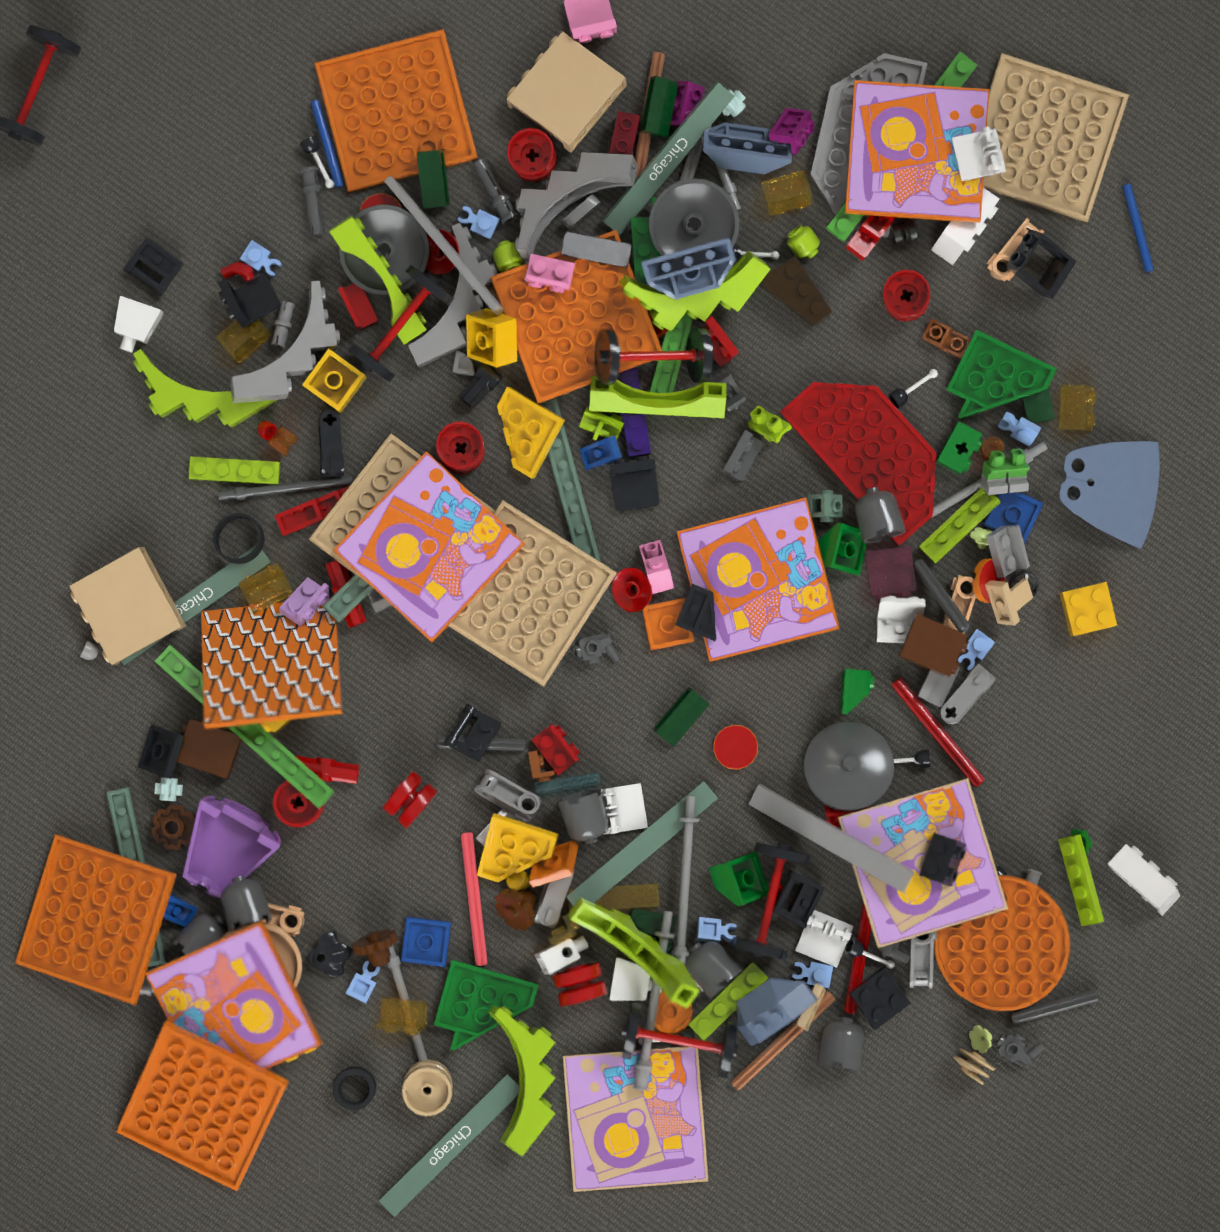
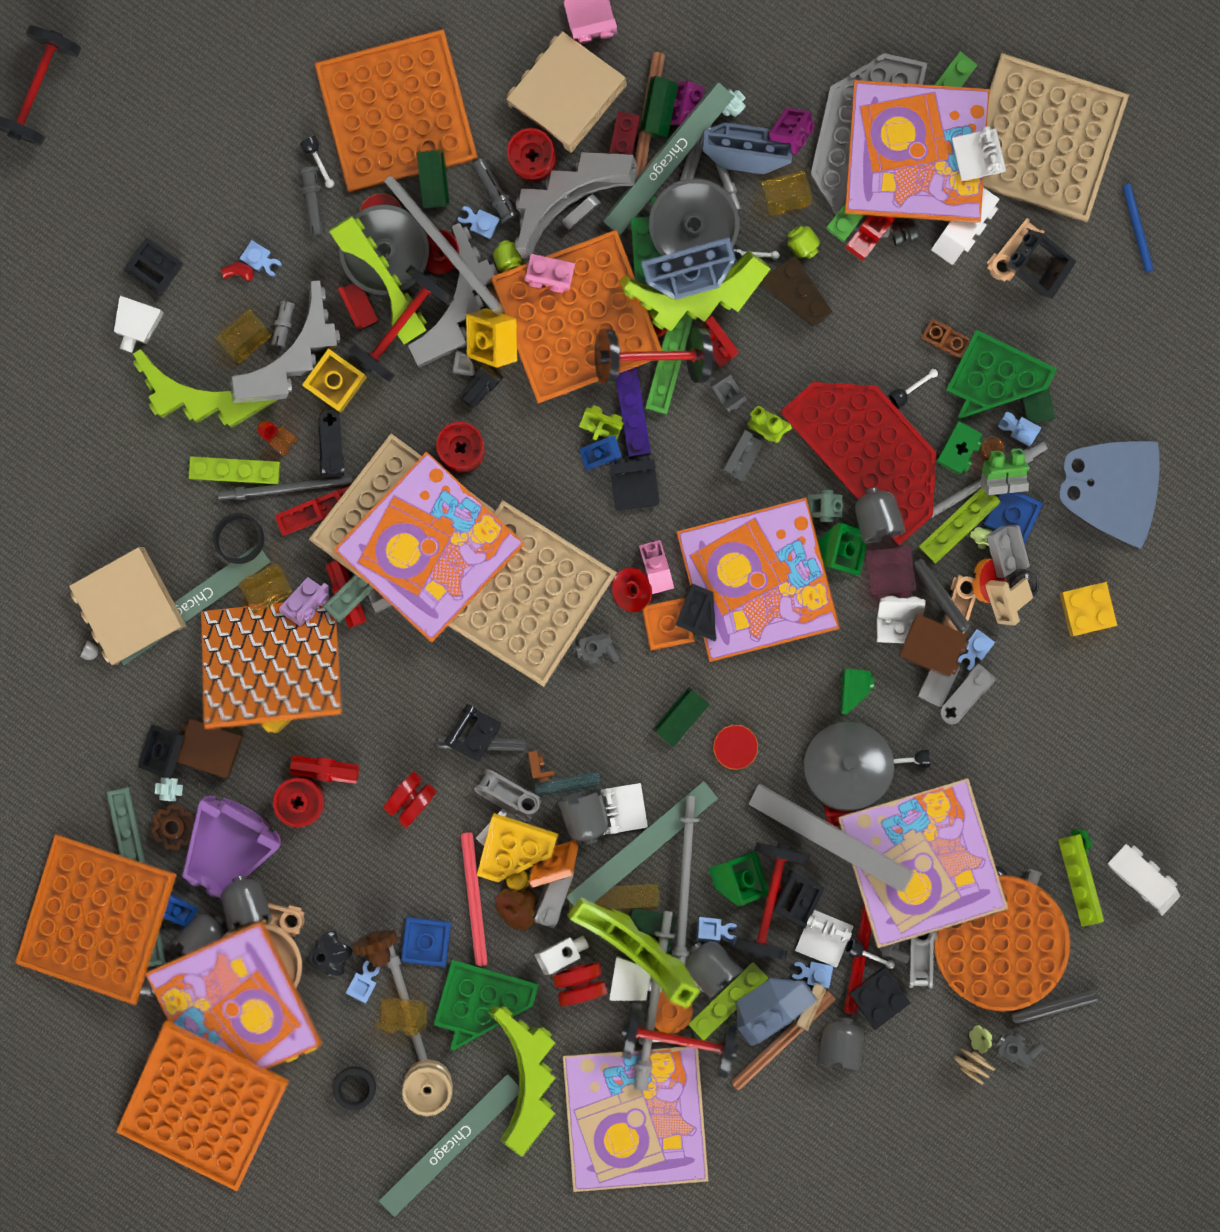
(250, 300): black bracket -> none
(252, 734): bright green plate -> none
(328, 148): blue bar -> none
(527, 430): yellow plate -> none
(556, 749): red bracket -> none
(561, 934): clear yellow bracket -> none
(570, 489): sand green tile -> none
(596, 249): slope -> none
(699, 401): lime arch -> none
(911, 283): red wheel -> none
(937, 732): red axle -> none
(943, 859): black bracket -> none
(1077, 408): clear yellow bracket -> none

